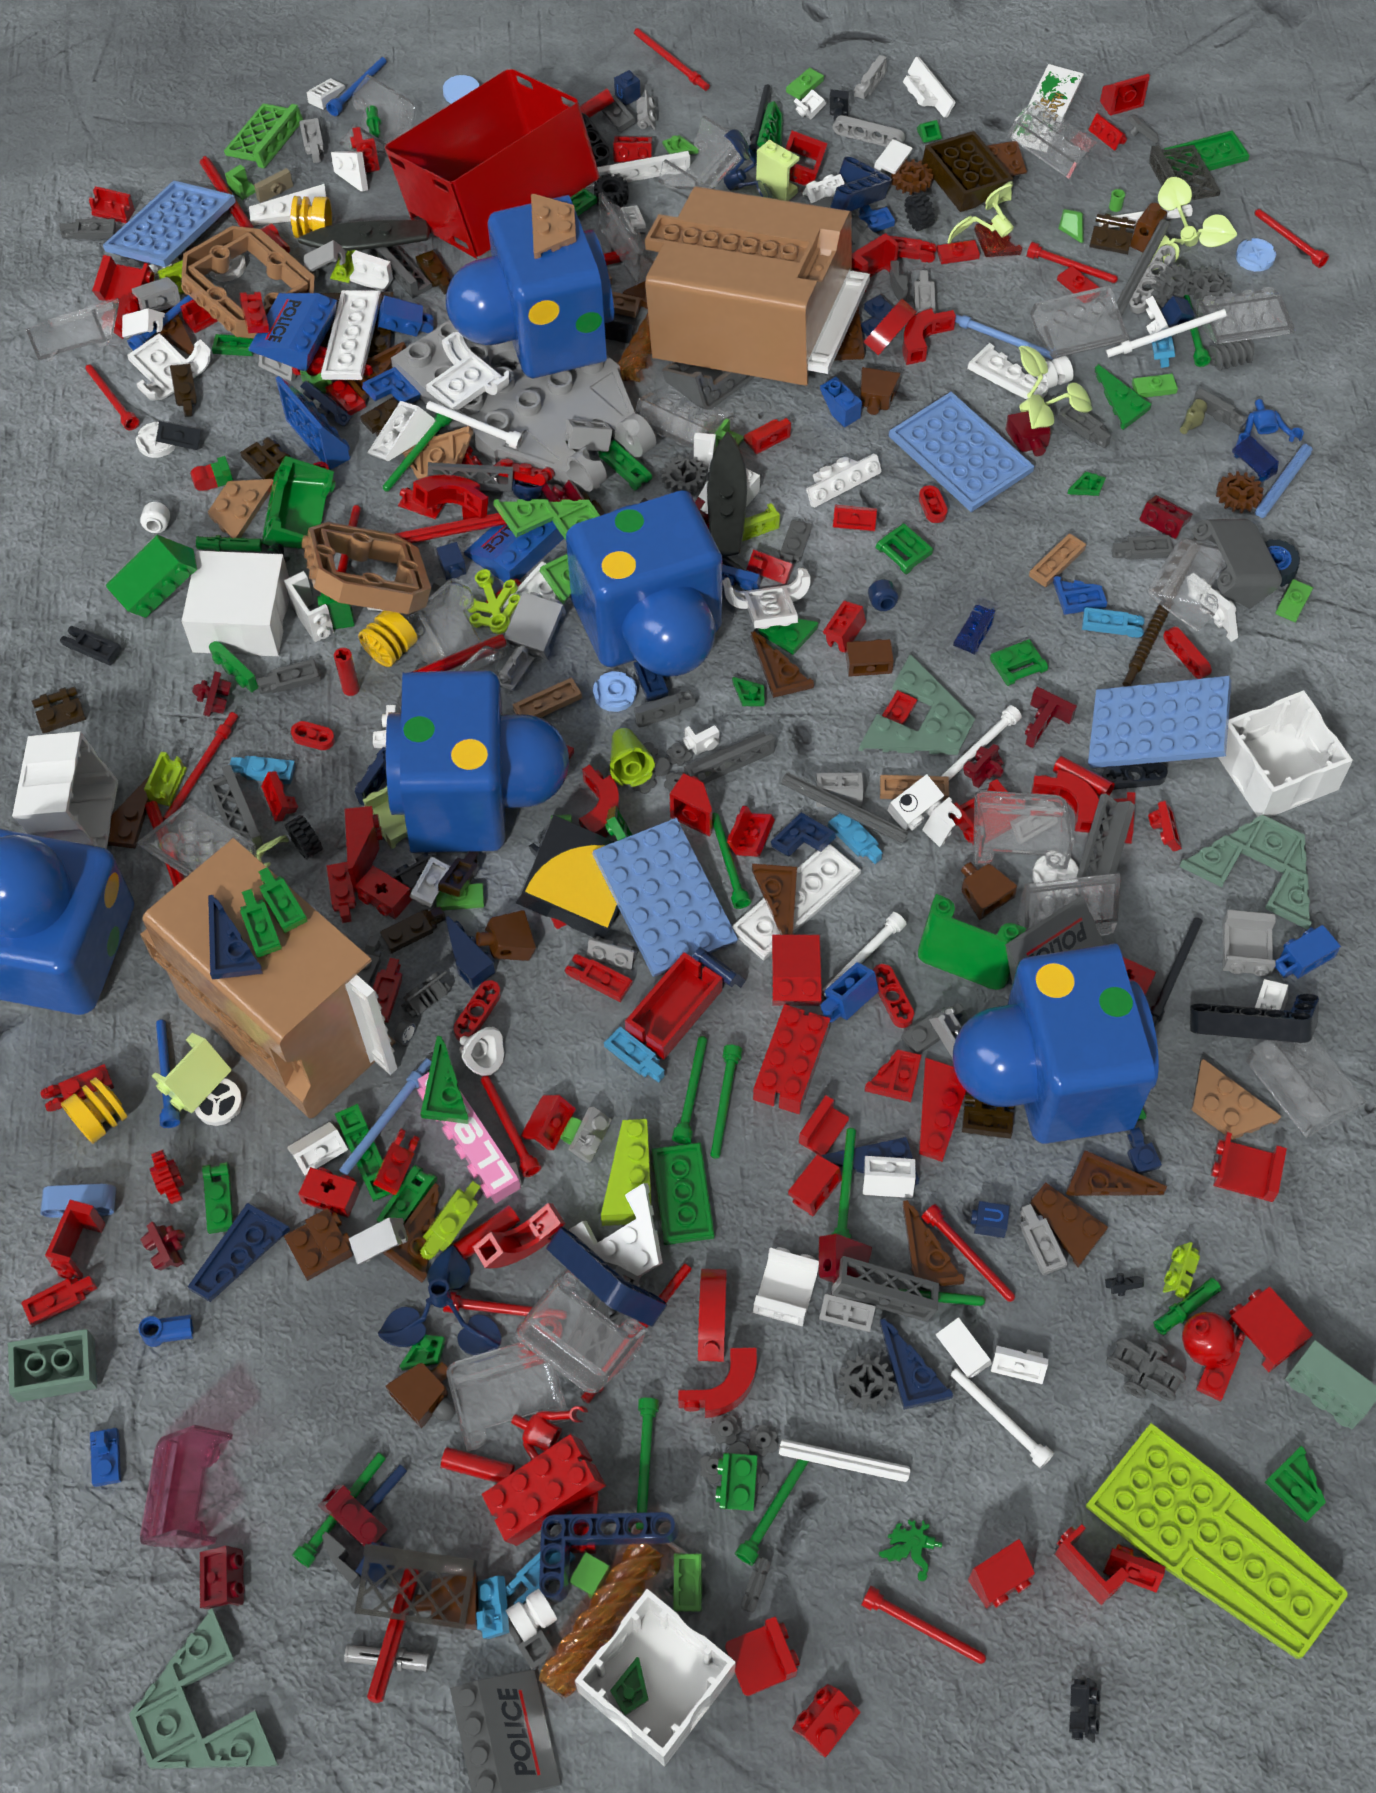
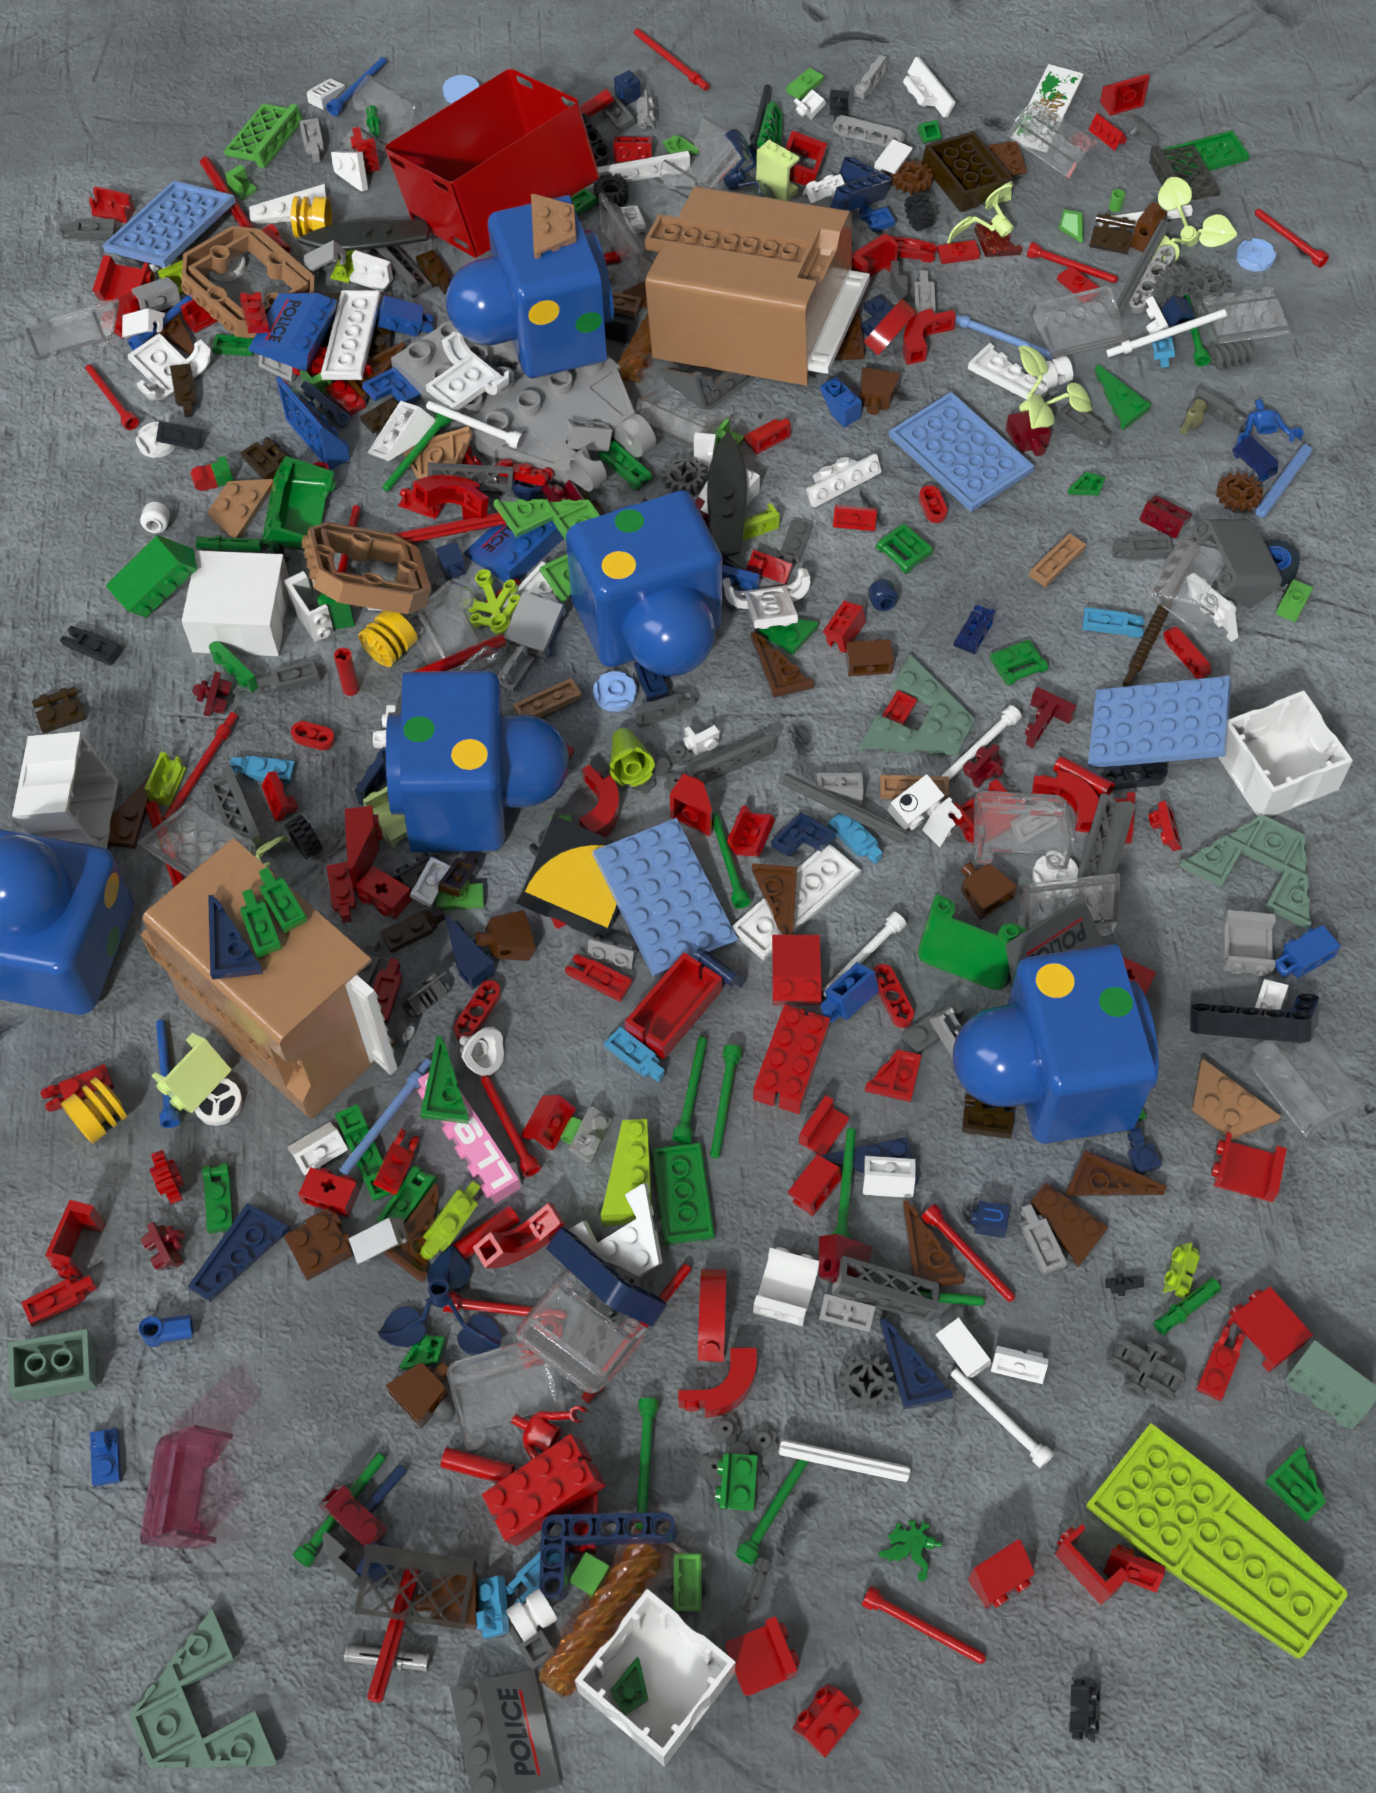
(98, 1195): medium blue beam -> none
(221, 1577): dark red bracket -> none
(273, 185): dark tan plate -> none
(616, 824): green wing -> none
(749, 692): green piece -> none
(940, 1108): red wing -> none
(1078, 595): blue wing -> none
(1155, 385): bright green plate -> none
(1158, 1010): black bar -> none
(1208, 1338): red cylinder -> none

